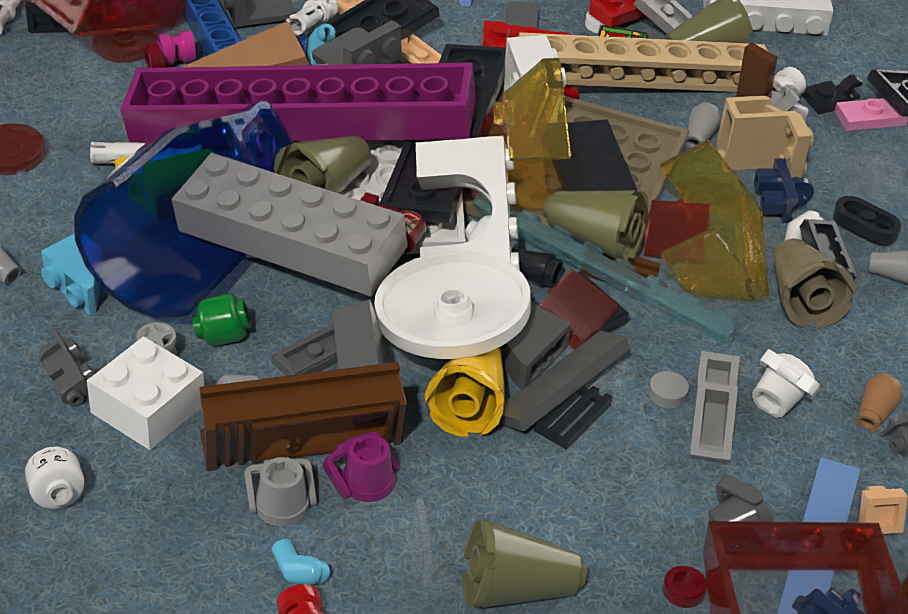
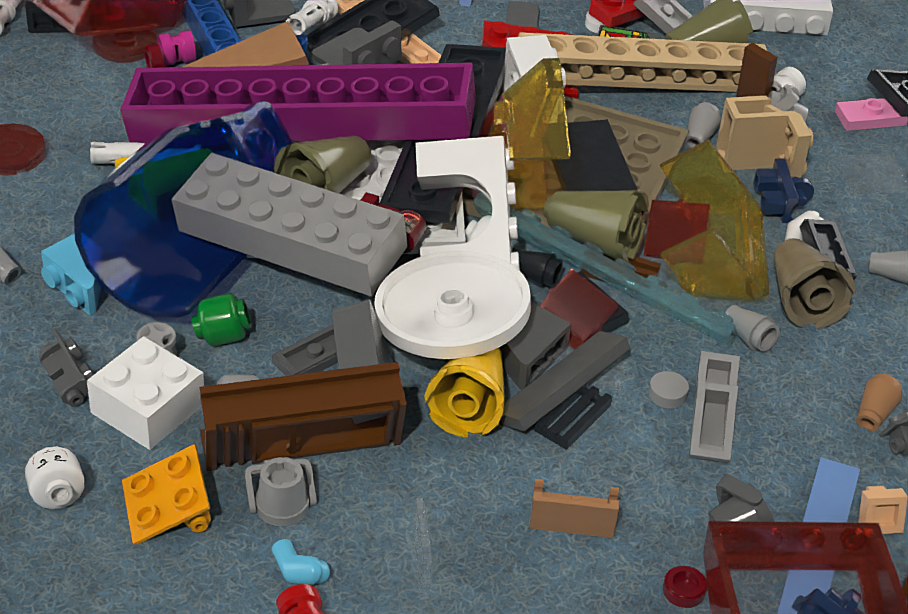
(167, 496): none -> light orange hinge
(320, 36): medium azure arm -> none
(368, 468): magenta piece -> none
(517, 567): olive cone -> none
(574, 513): none -> medium nougat hinge
(754, 328): none -> light grey cone
(783, 383): white piece -> none
(825, 95): black plate -> none
(867, 220): black plate -> none

